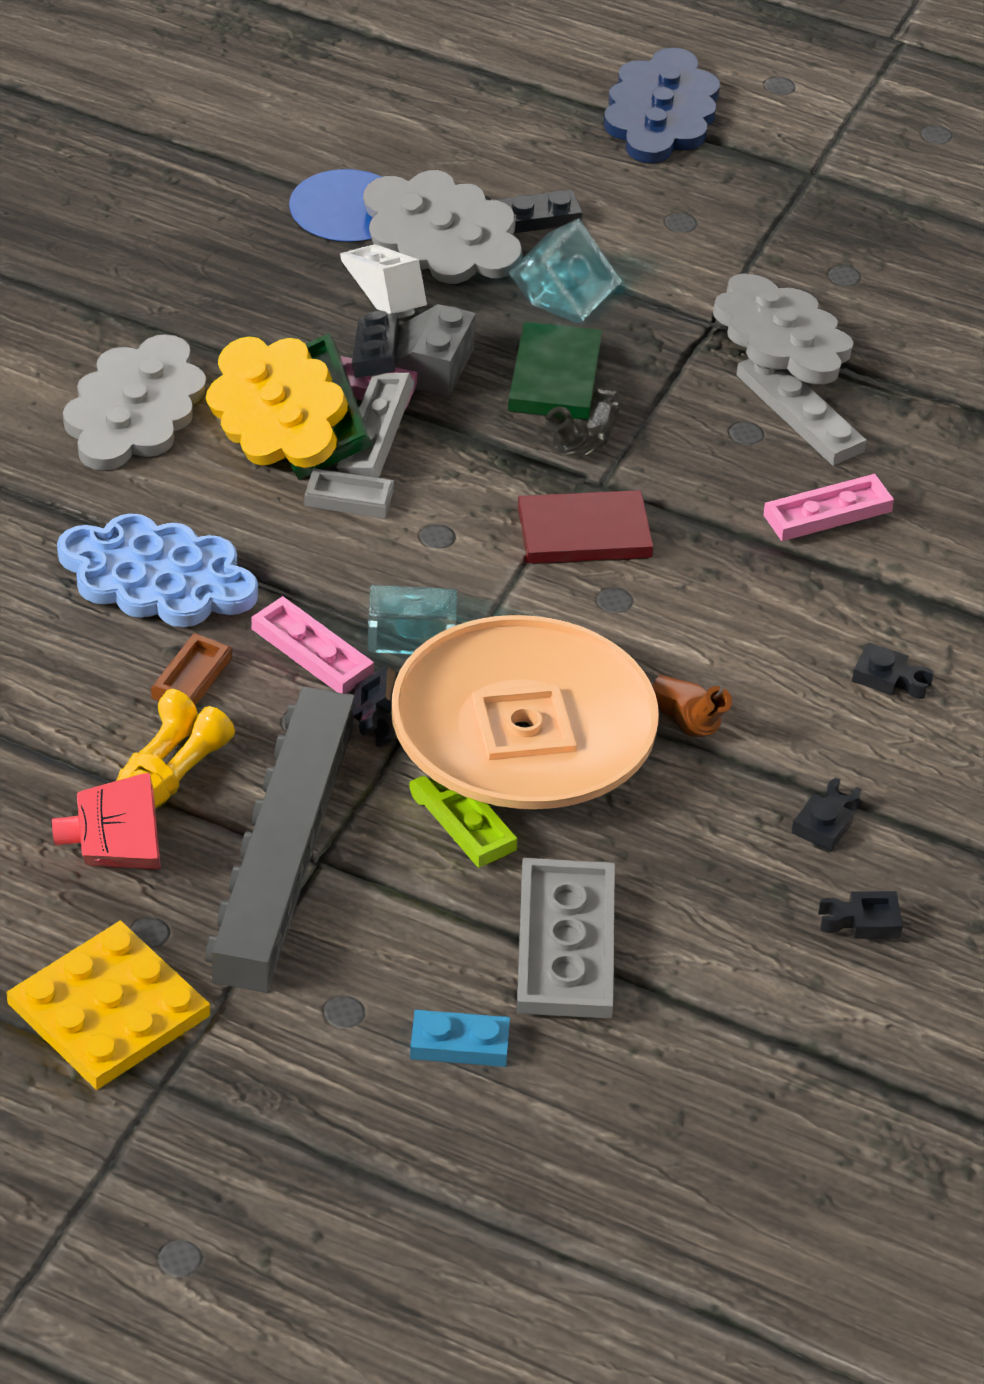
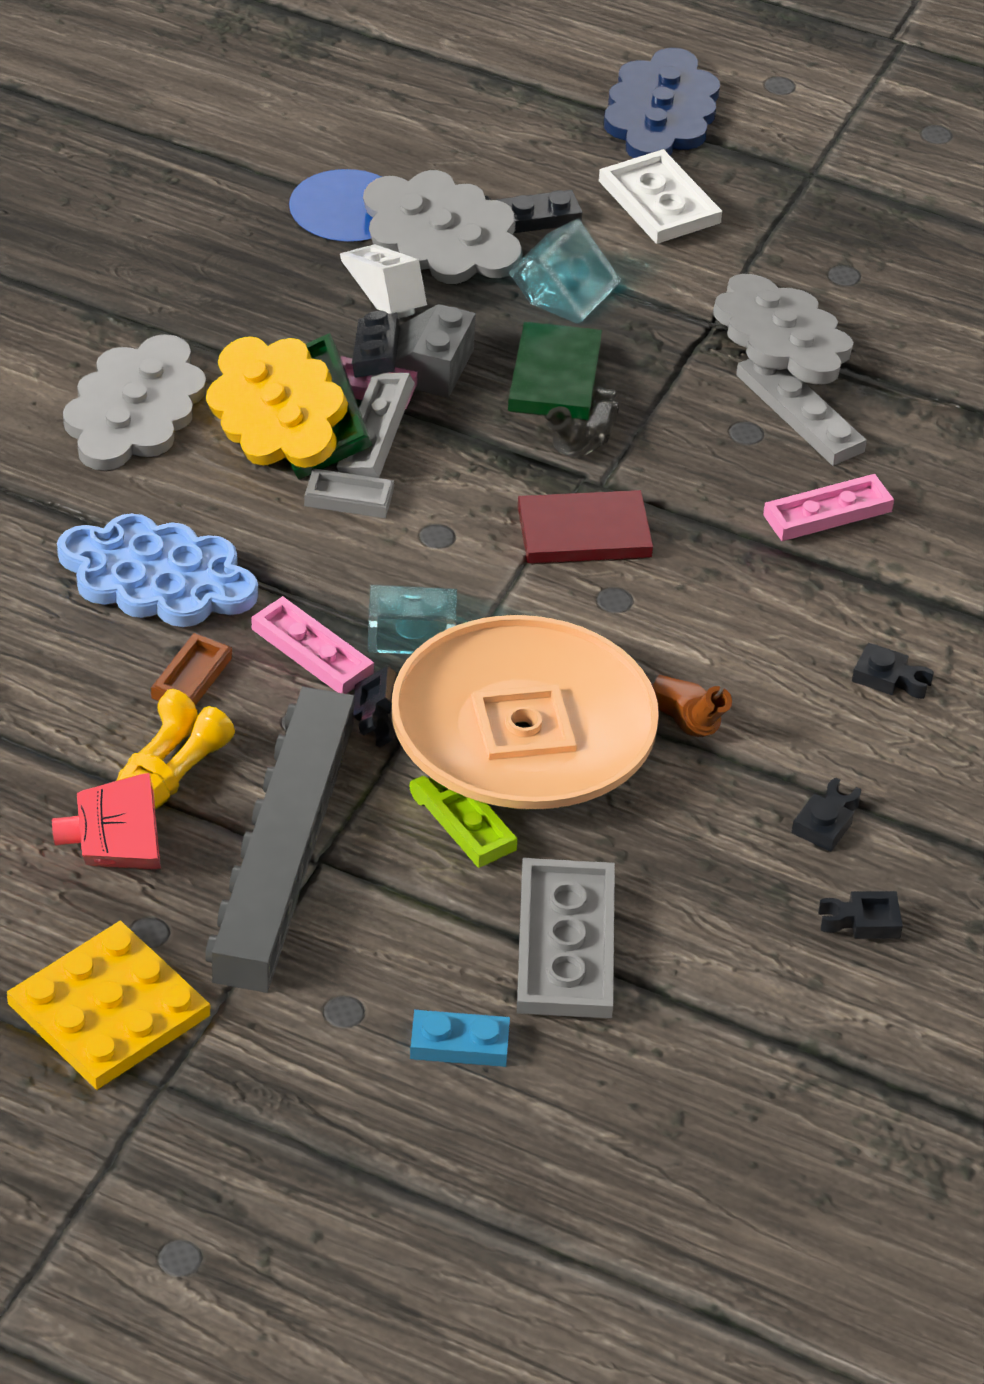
(660, 196): none -> white plate

